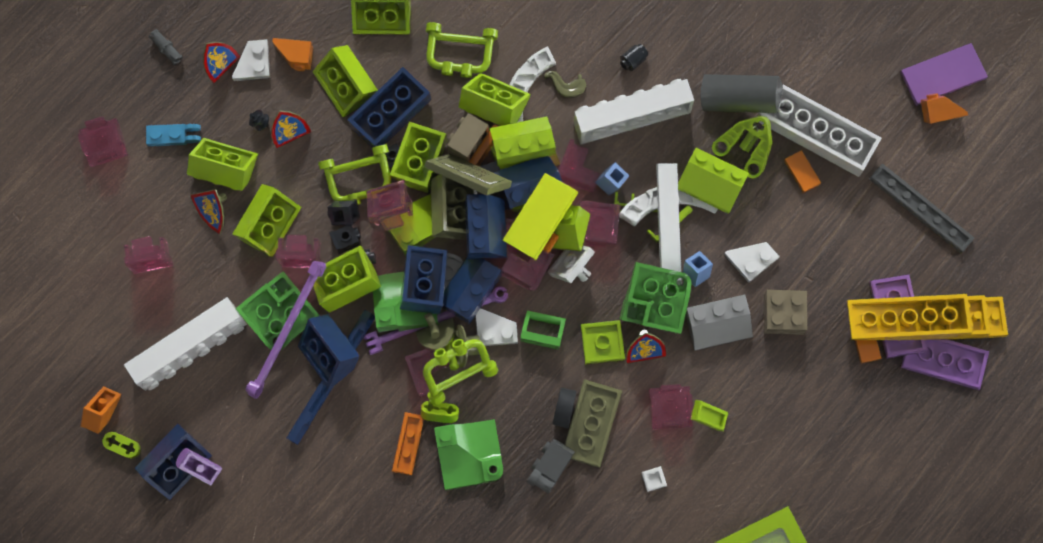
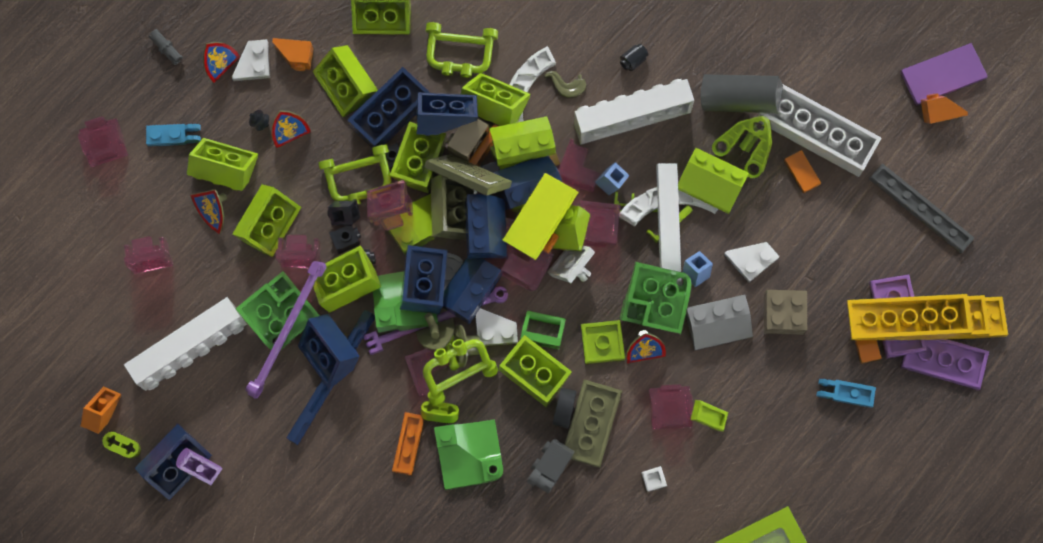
(444, 112): none -> dark blue slope
(535, 371): none -> lime slope
(848, 392): none -> dark azure hinge

